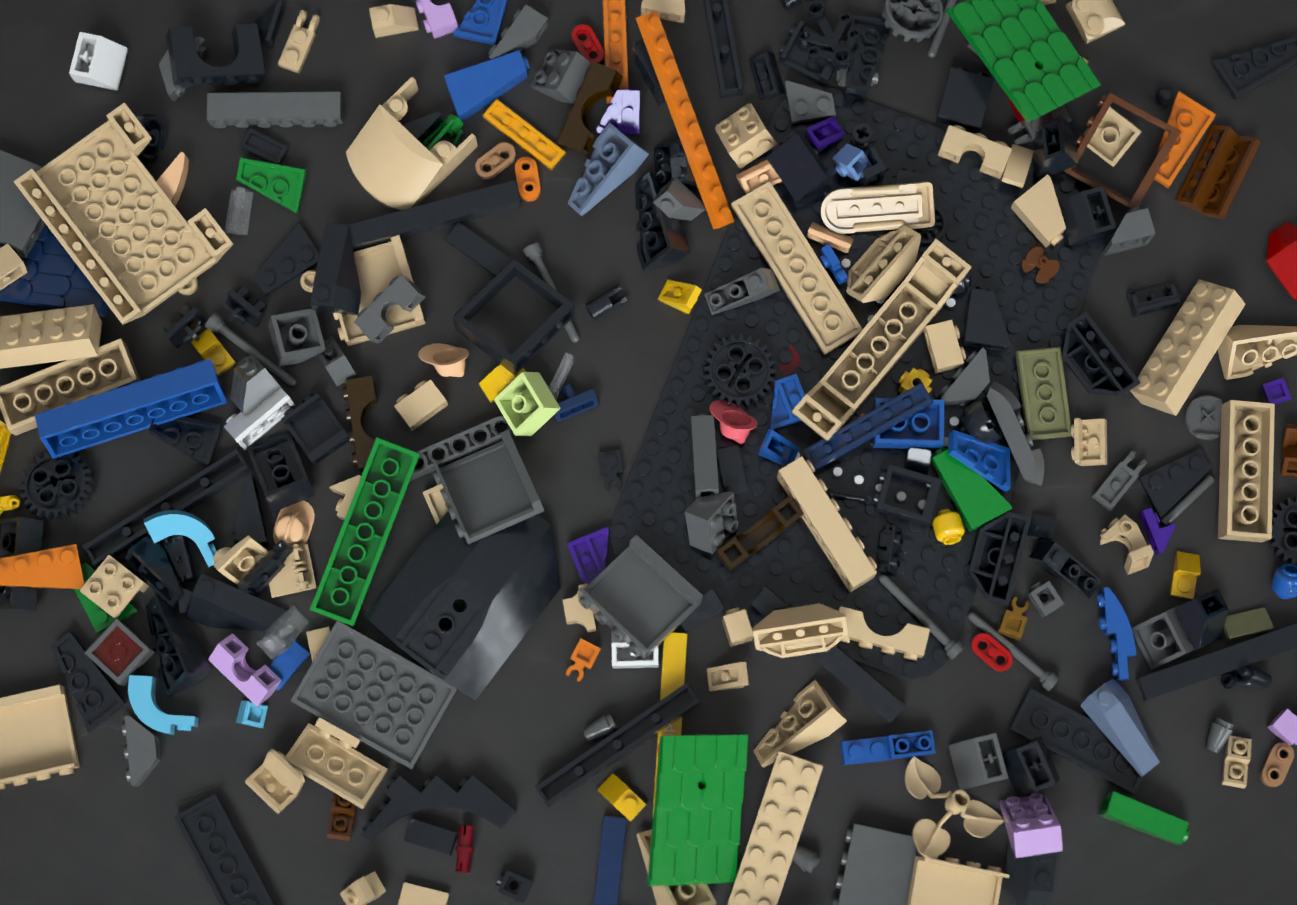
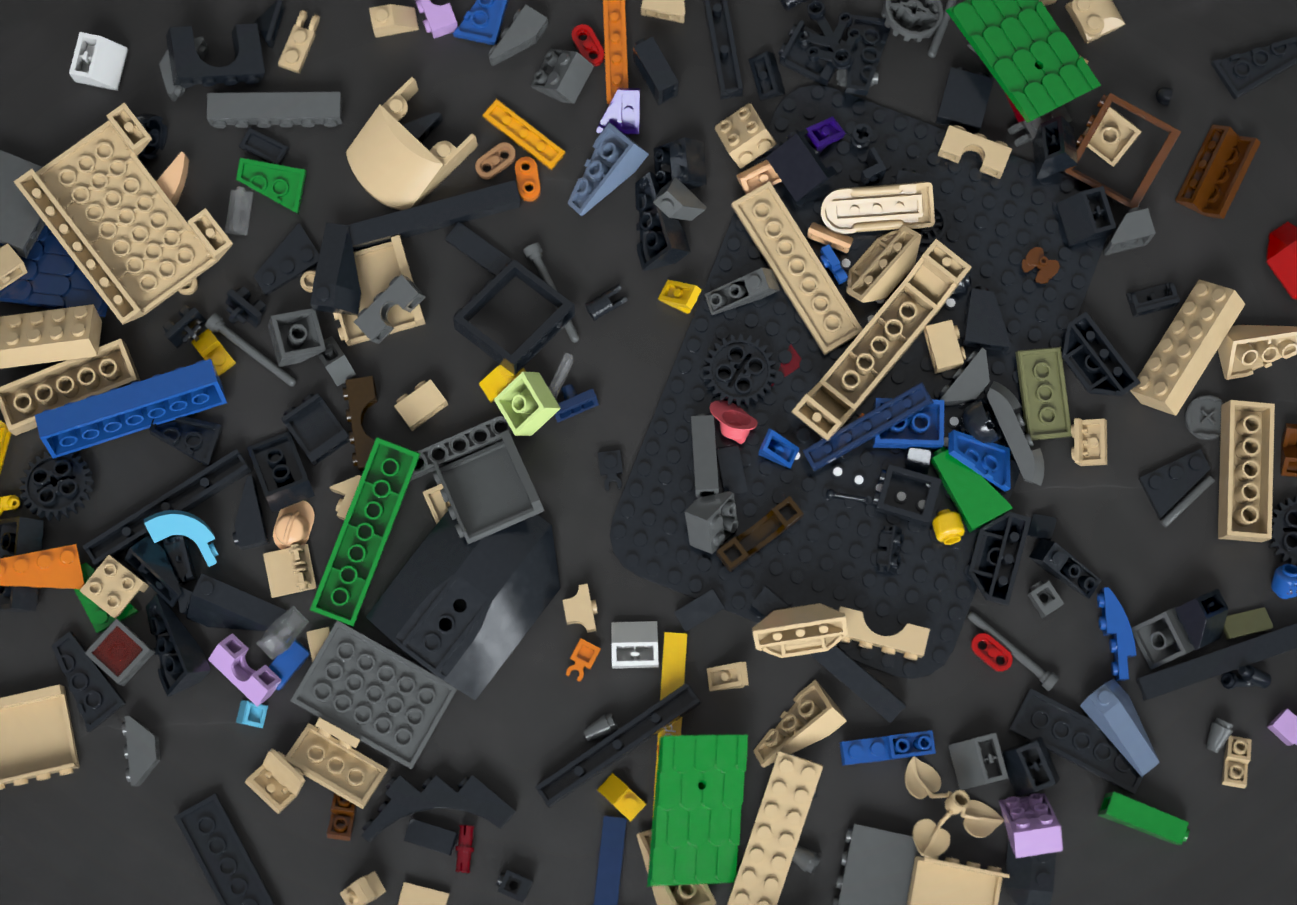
(143, 701): medium azure arch -> none
(240, 559): tan slope -> none
(251, 384): dark grey slope -> none
(260, 420): white slope -> none
(266, 569): black hinge -> none
(445, 358): light nougat piece -> none
(449, 127): green plant -> none
(483, 83): blue slope -> none
(590, 554): dark purple wing -> none
(598, 84): dark brown arch -> none
(640, 598): dark grey panel -> none
(685, 119): orange plate -> none
(737, 627): tan brick -> none
(787, 395): blue wing -> none
(808, 103): dark grey wing -> none
(826, 524): tan brick -> none
(851, 162): medium blue brick -> none
(916, 375): yellow brick -> none
(951, 646): dark grey piece -> none
(1013, 621): pearl gold plate -> none
(1017, 166): tan slope -> none
(1041, 212): tan slope -> none
(1118, 482): dark grey hinge -> none
(1139, 553): tan tile -> none
(1157, 536): dark purple slope -> none
(1185, 575): yellow slope -> none
(1192, 121): orange wing -> none
(1276, 391): dark purple plate -> none
(1276, 763): medium nougat plate -> none

